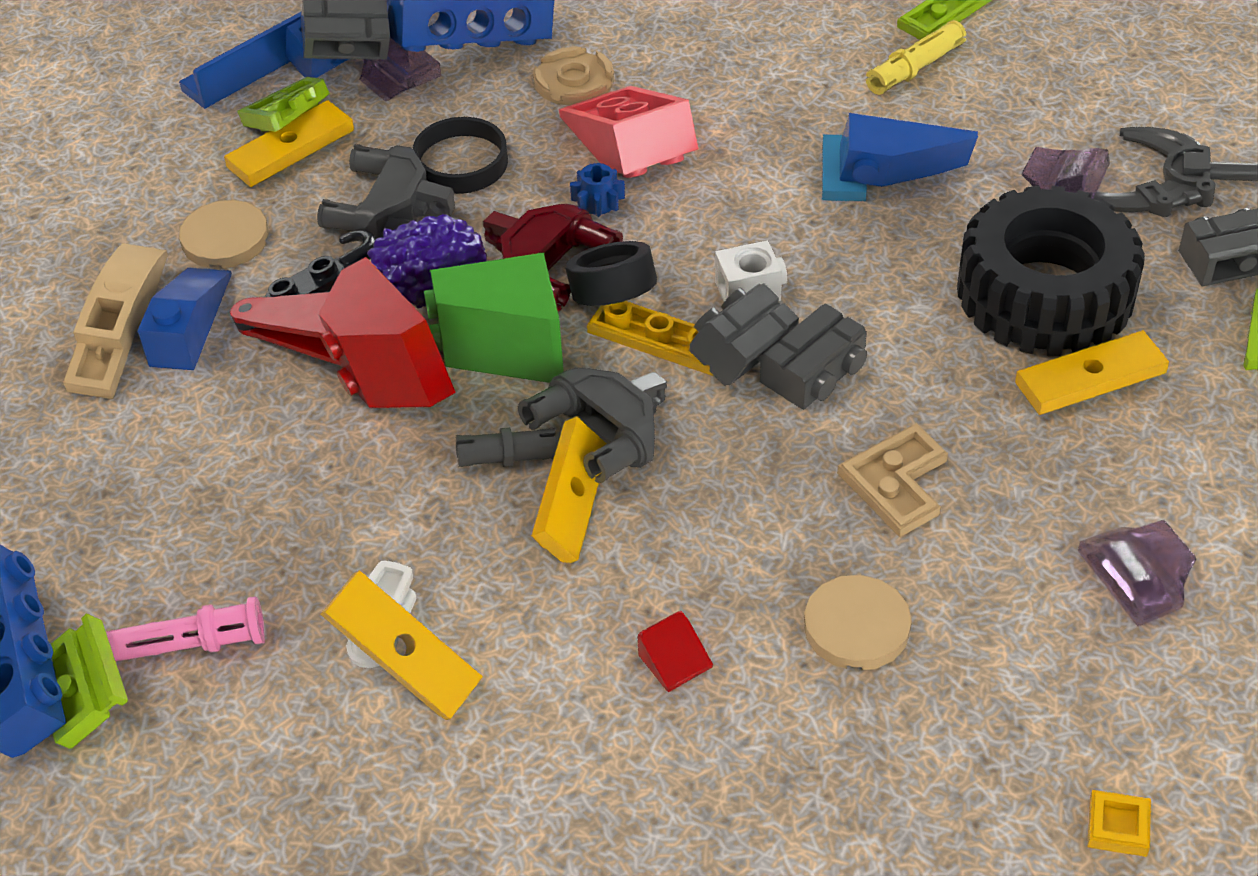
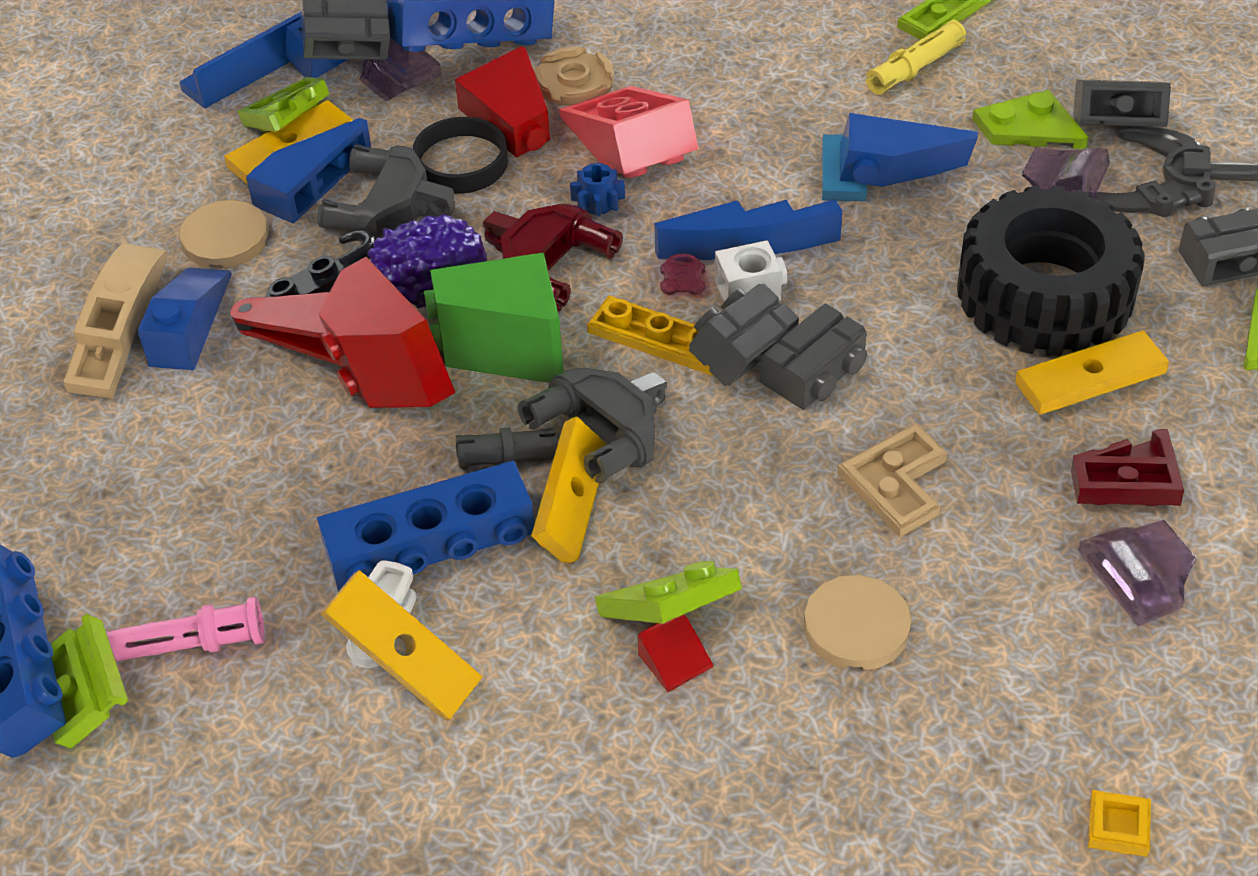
(305, 171): none -> blue slope
(429, 523): none -> blue brick
(508, 97): none -> red slope
(611, 273): black tyre -> none
(671, 595): none -> lime wing
(682, 274): none -> clear pink plate
(732, 226): none -> blue slope
(1029, 121): none -> lime wing
(1122, 102): none -> dark grey brick
(1129, 473): none -> dark red wing

